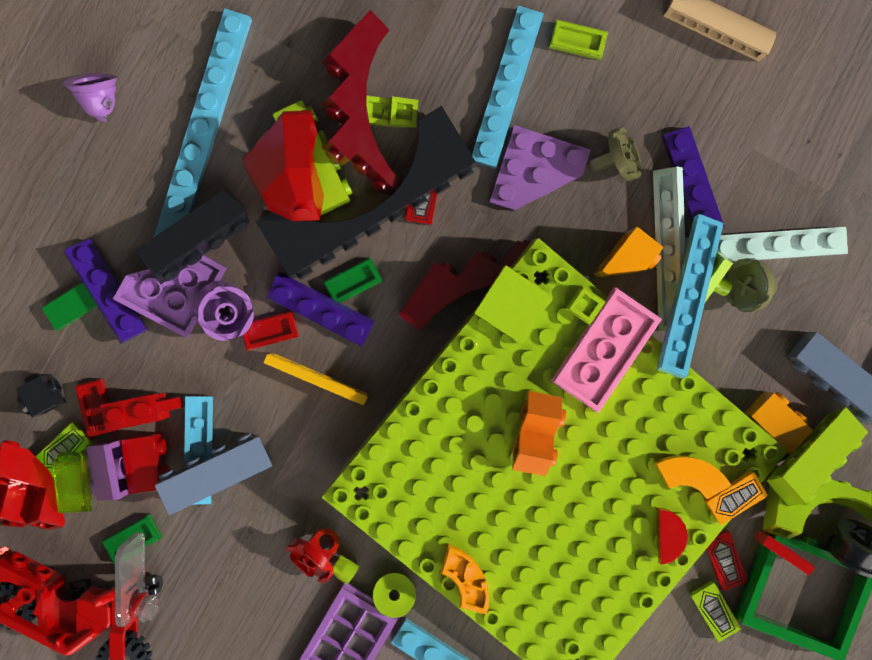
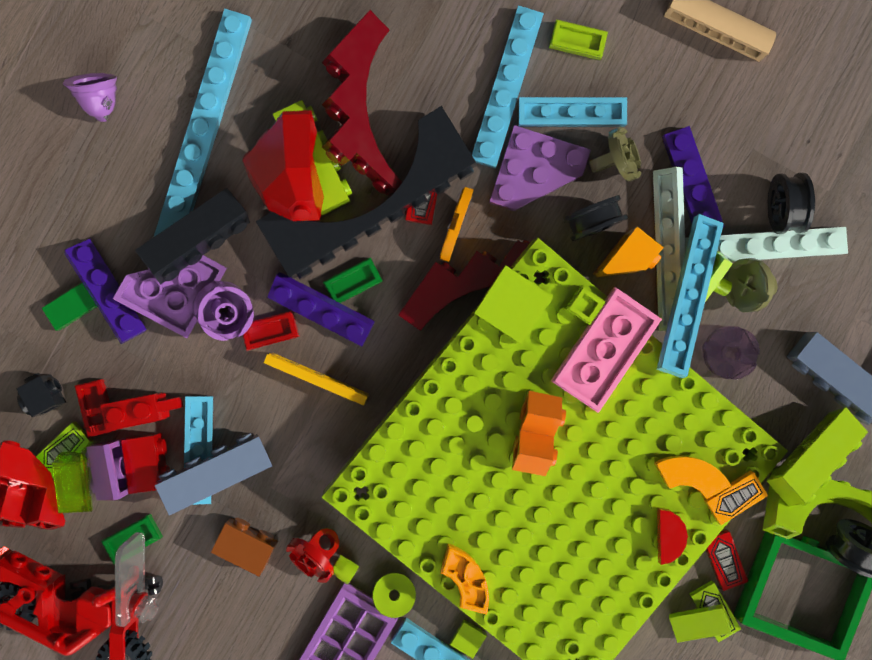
(245, 546): none -> dark orange brick
(392, 111): lime slope -> none
(456, 224): none -> light orange tile
(468, 639): none -> lime tile
(572, 111): none -> medium azure plate
(595, 218): none -> black wheel
(700, 623): none -> lime tile
(746, 355): none -> clear purple plate
(779, 420): light orange brick -> none
(784, 552): red tile -> none
(791, 203): none -> black wheel

